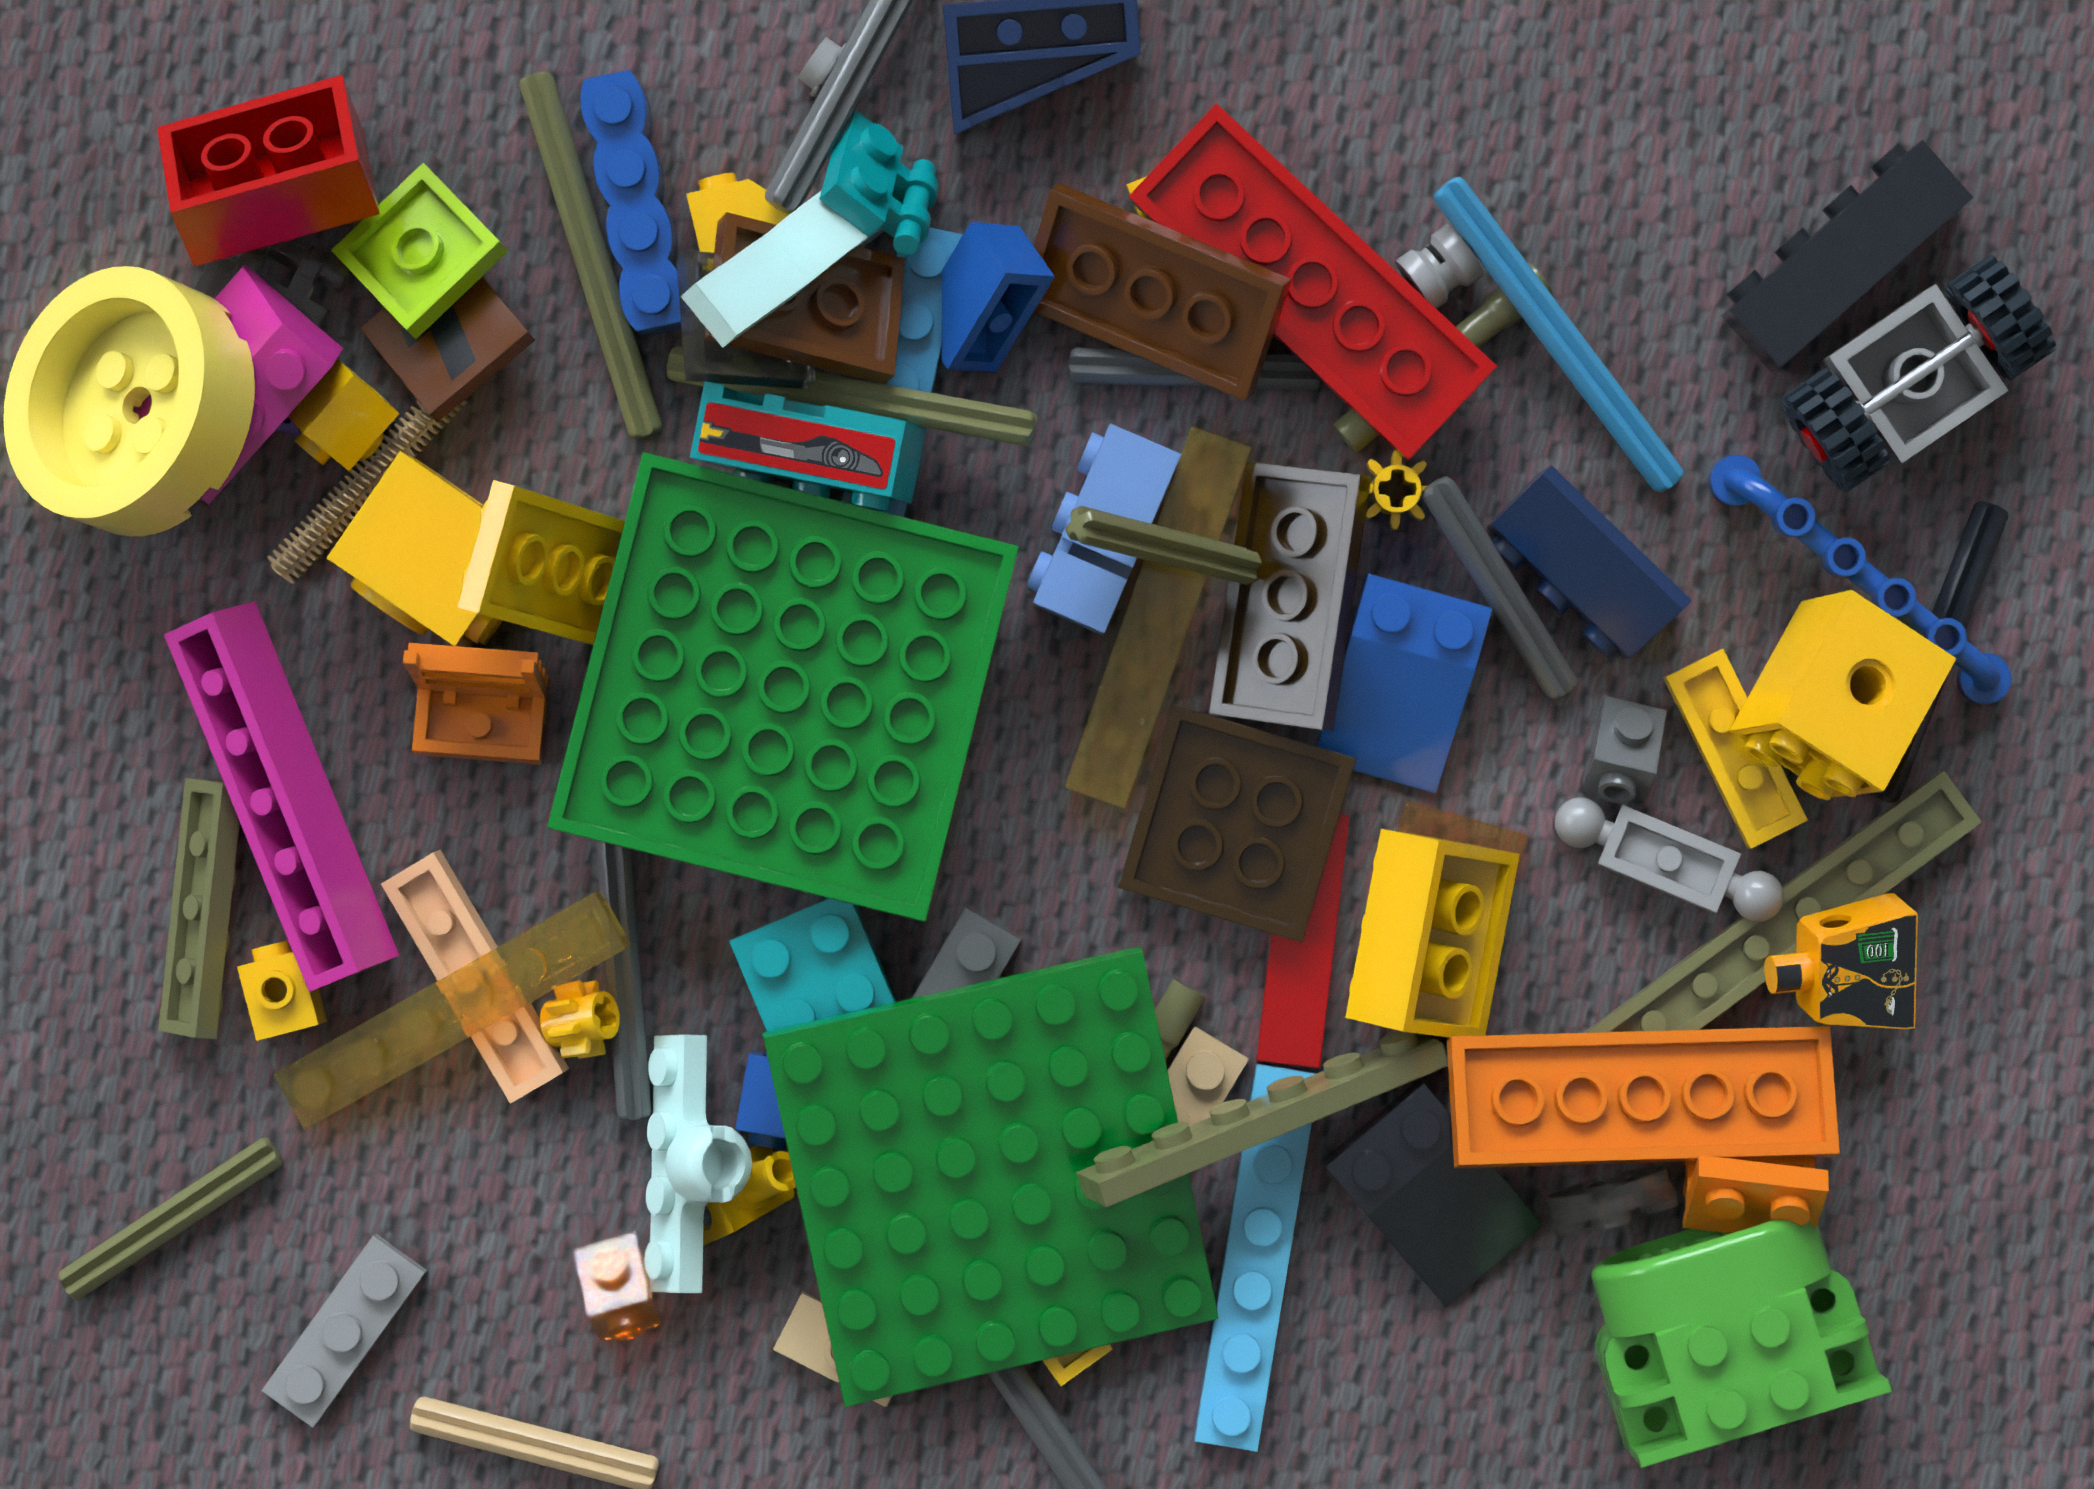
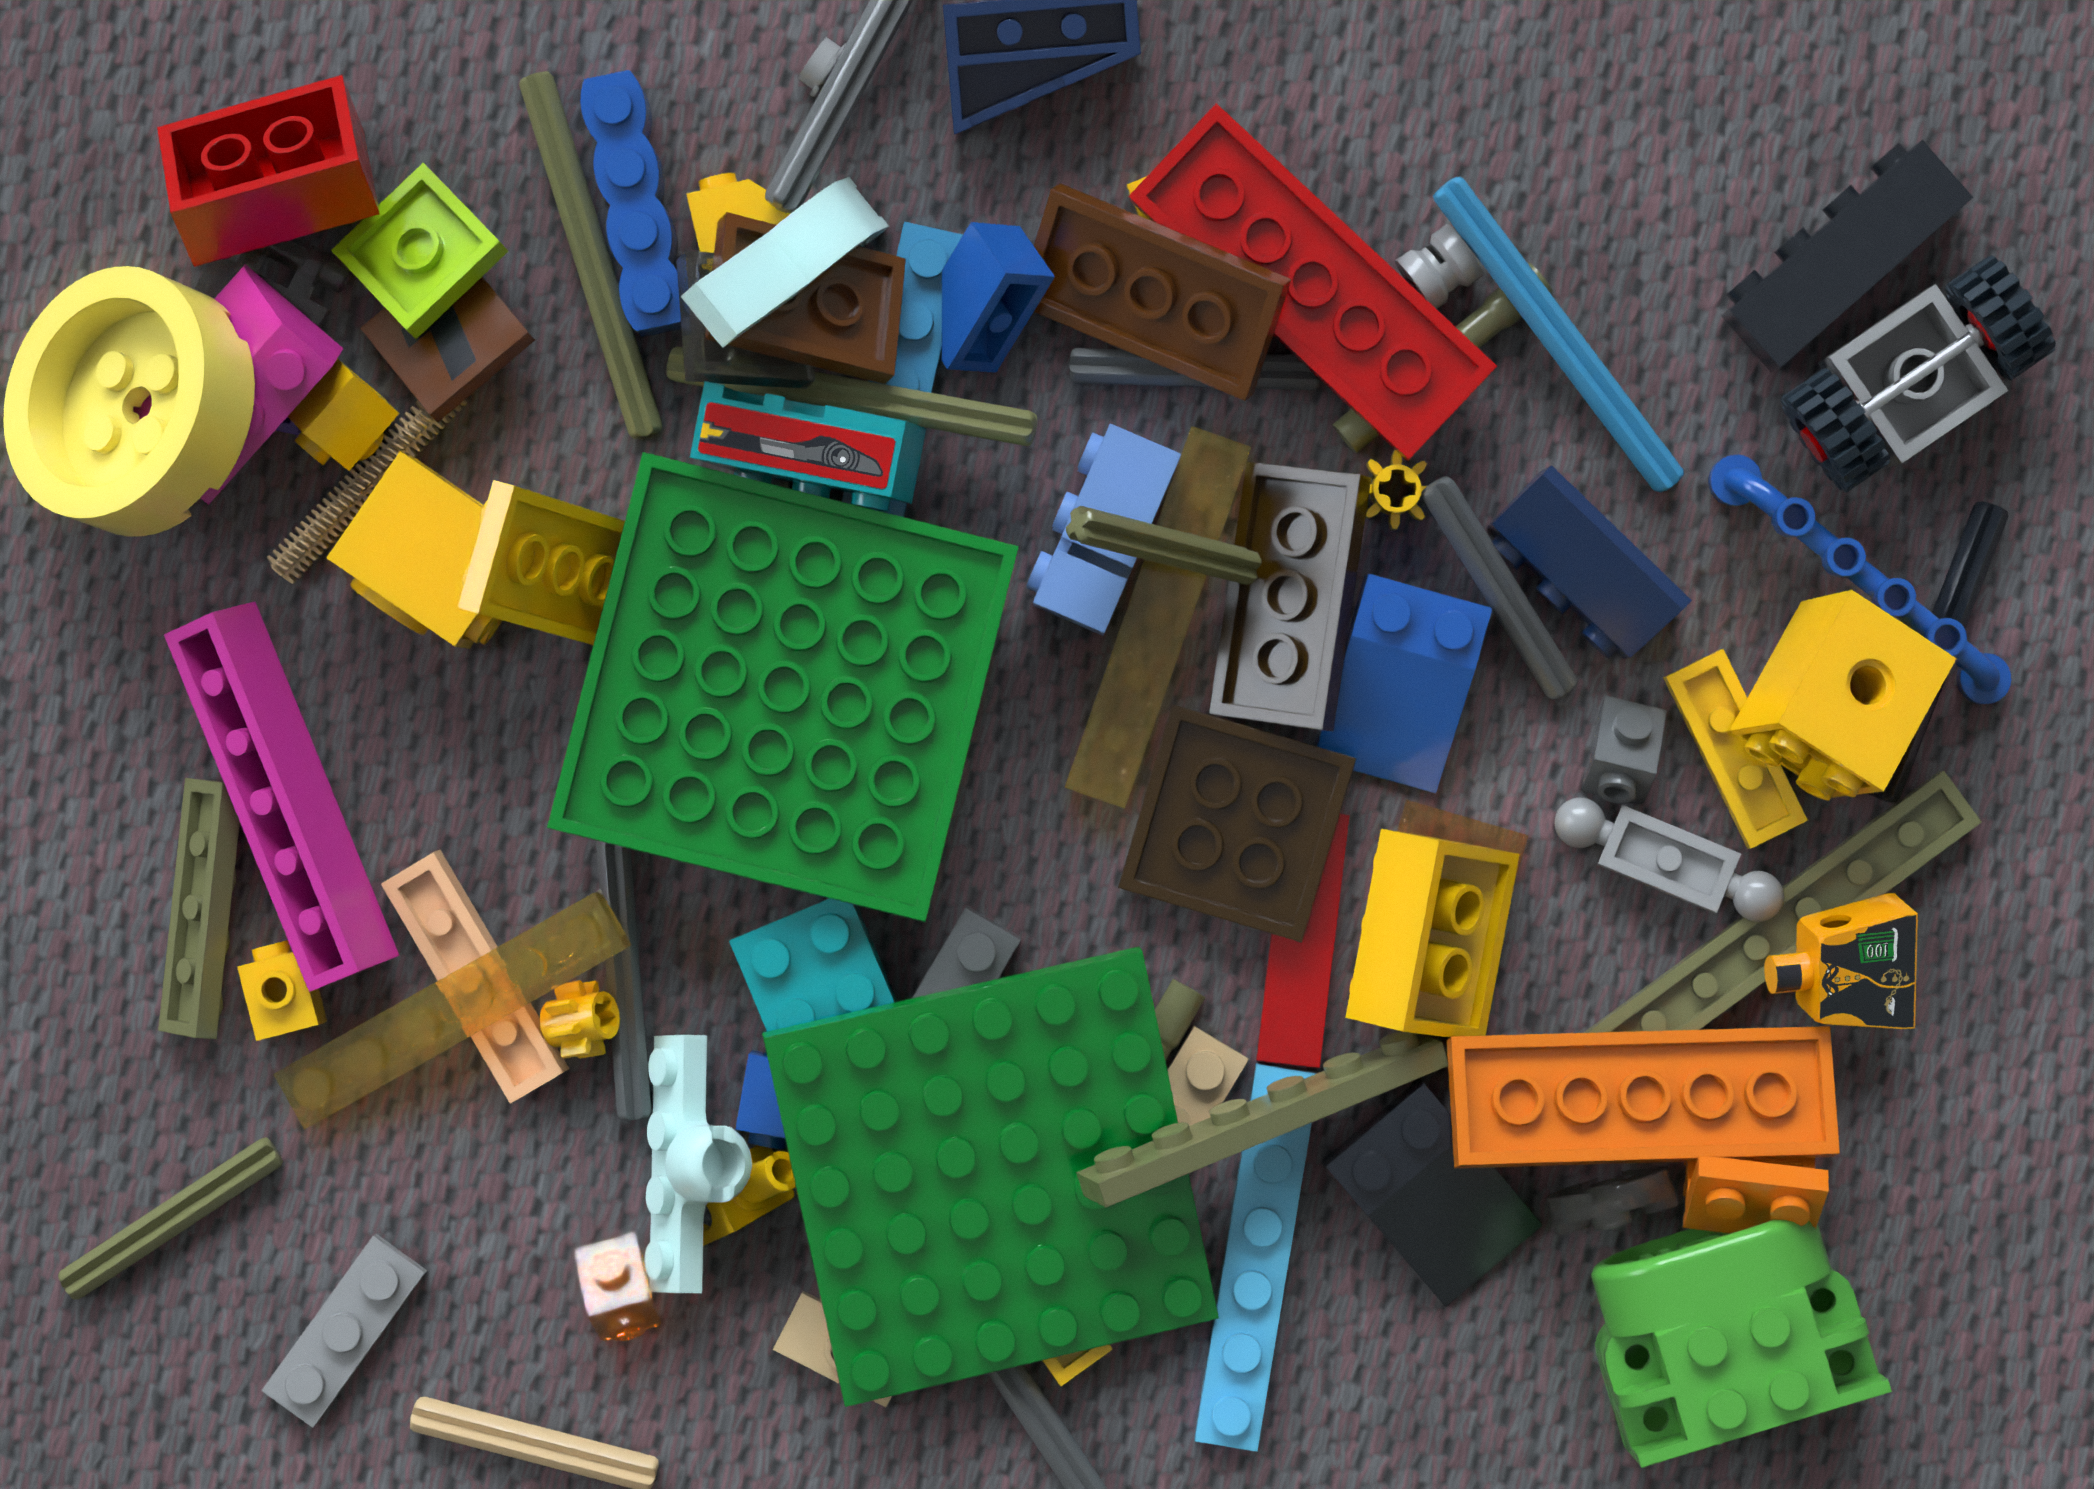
(478, 703): orange plate -> none
(875, 189): teal plate -> none

